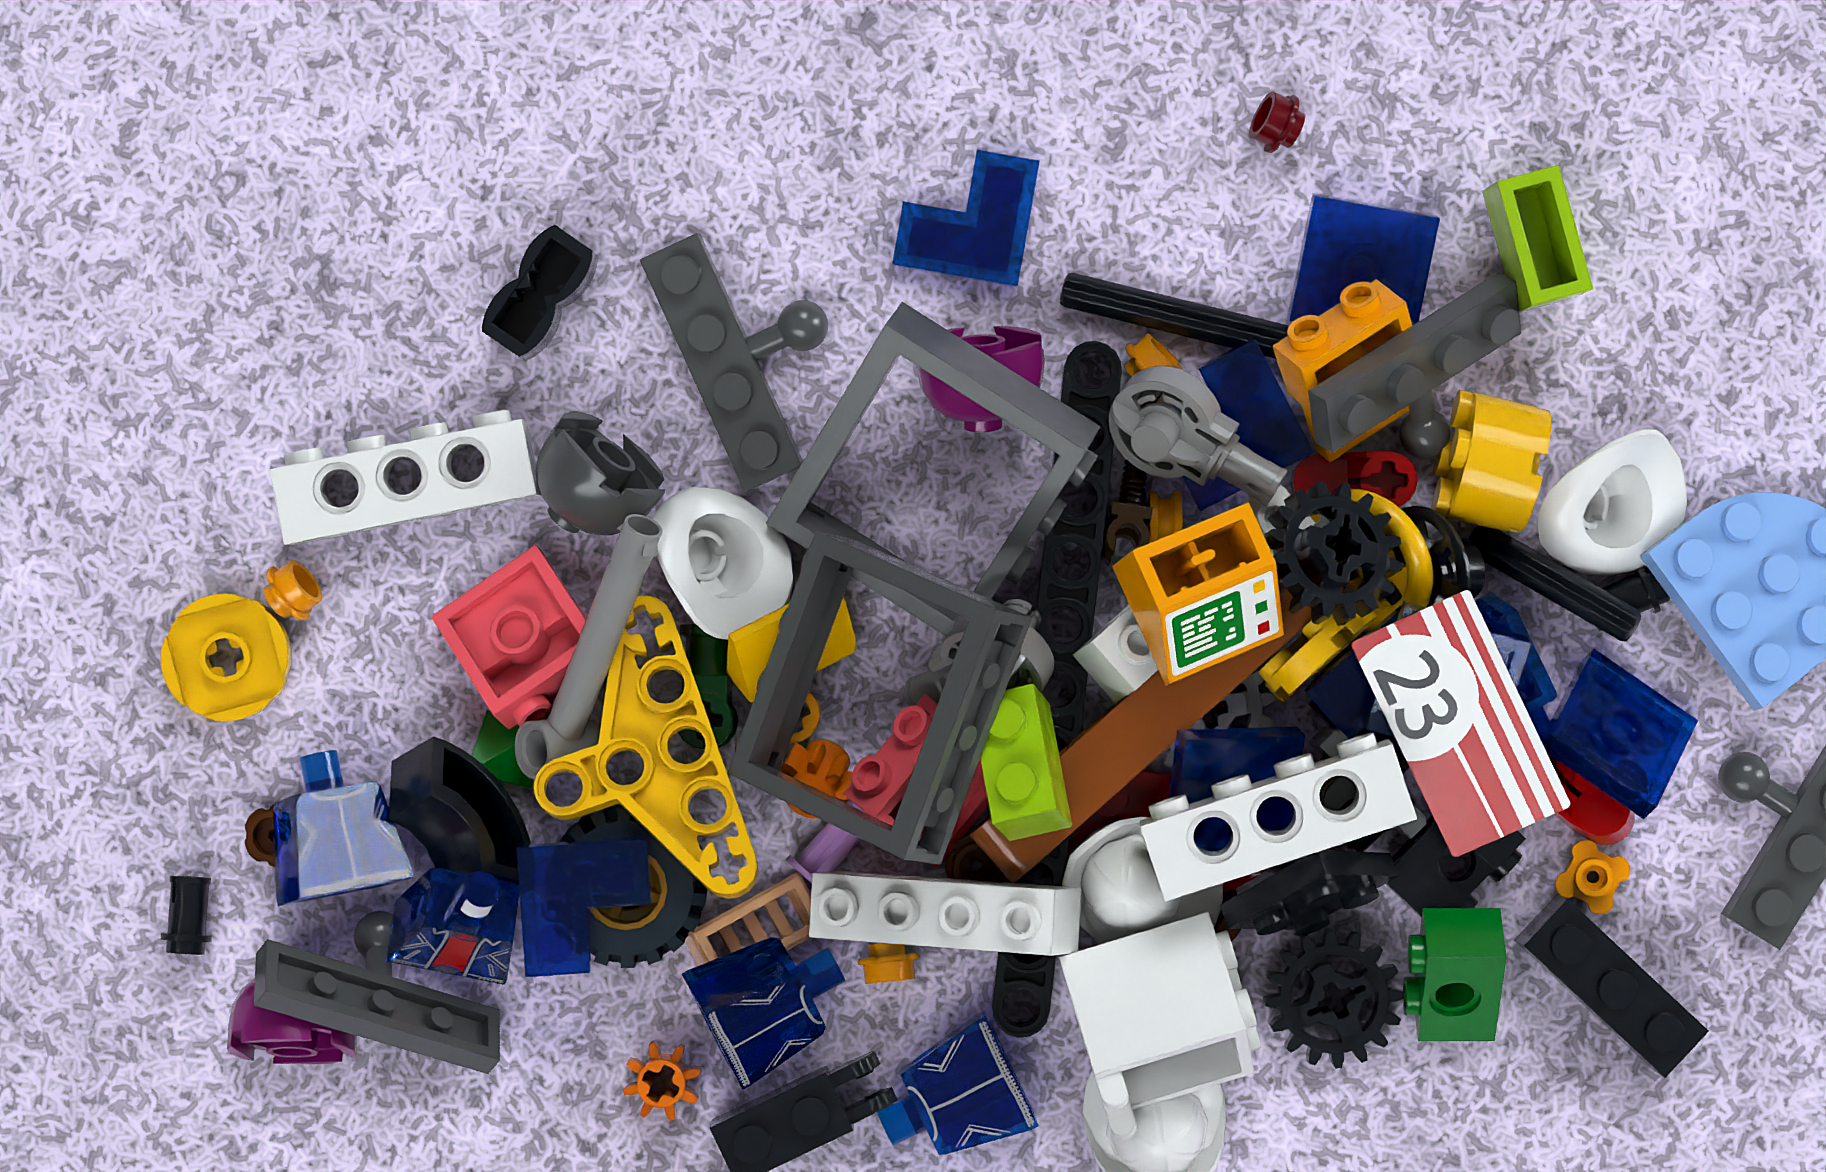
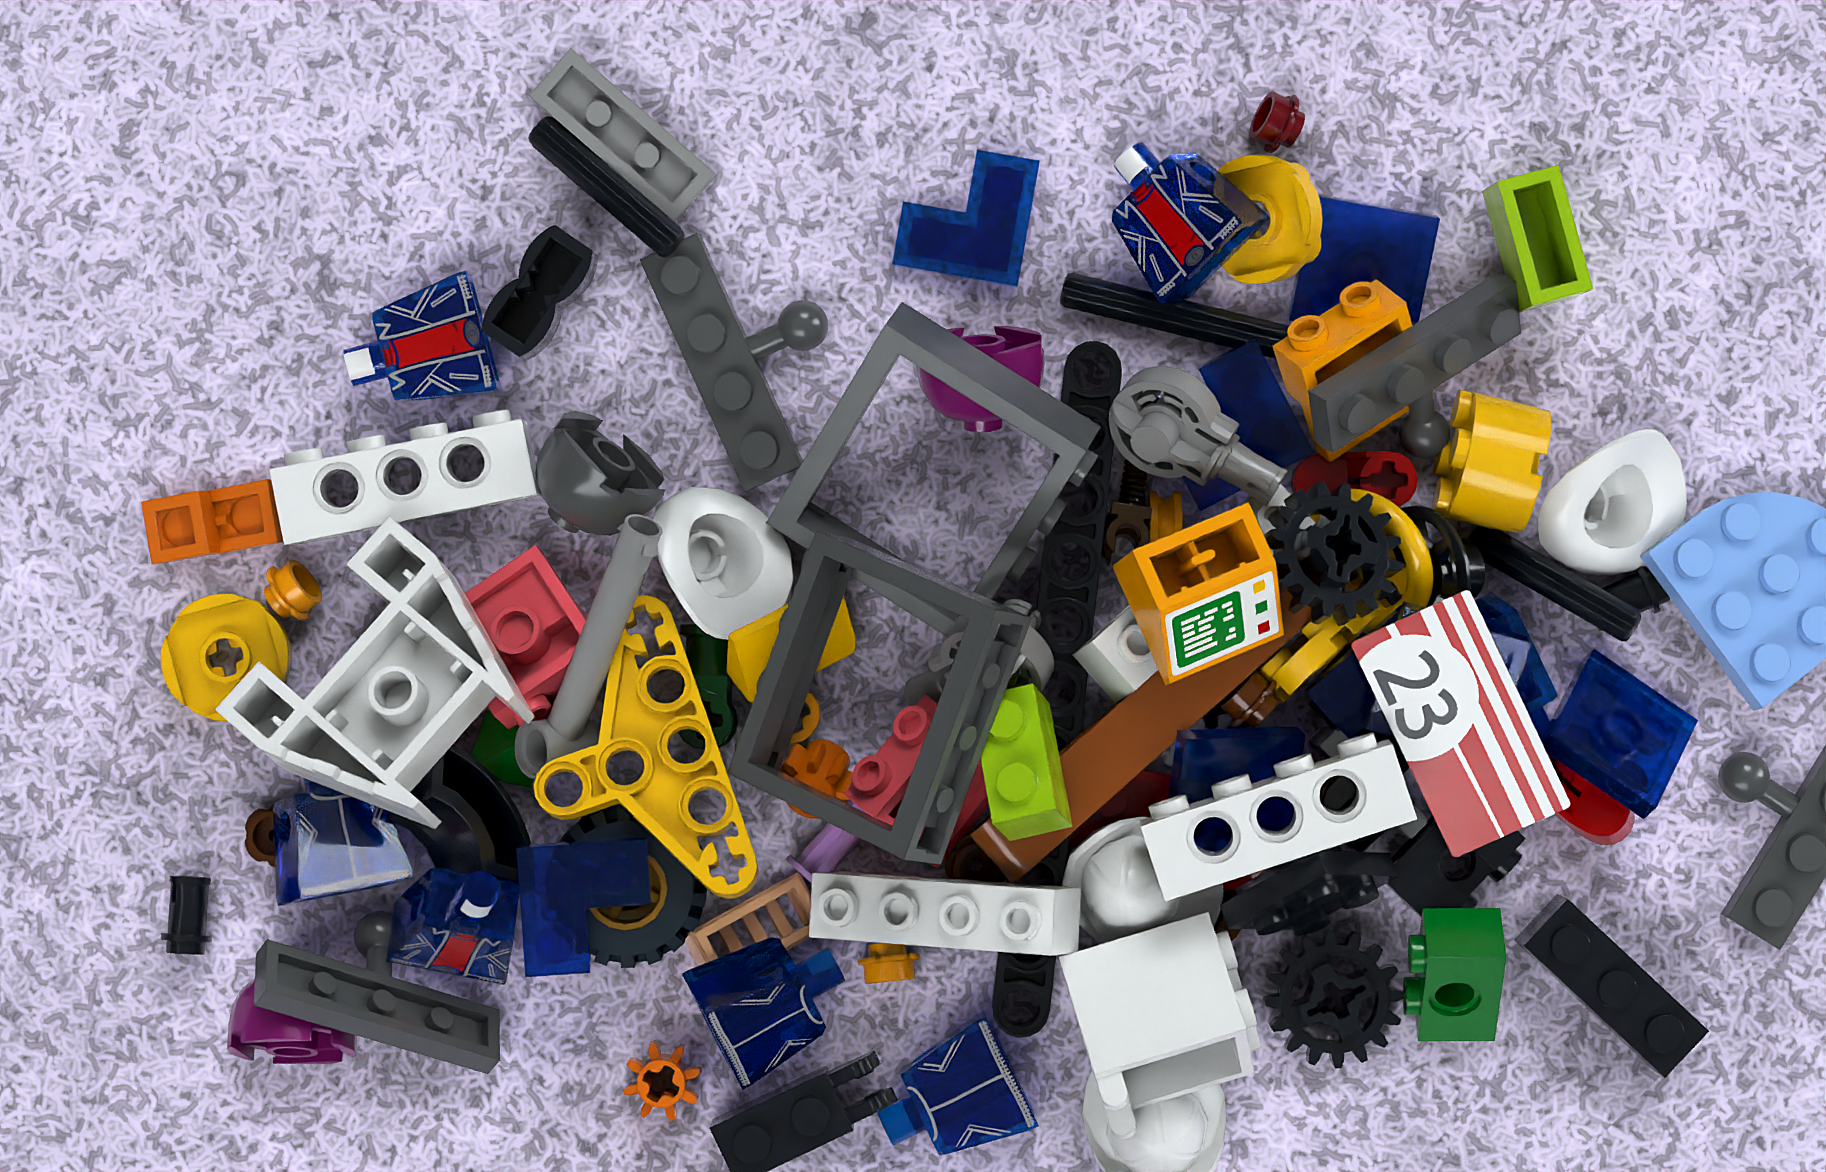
(211, 522): none -> orange slope
(393, 694): none -> white wedge
(429, 345): none -> clear blue torso
(606, 186): none -> black axle
(622, 135): none -> light grey plate
(1148, 353): light orange plate -> none
(1181, 219): none -> clear blue torso
(1250, 701): none -> reddish brown plate
(1294, 219): none -> yellow plate
(1574, 879): light orange plate -> none

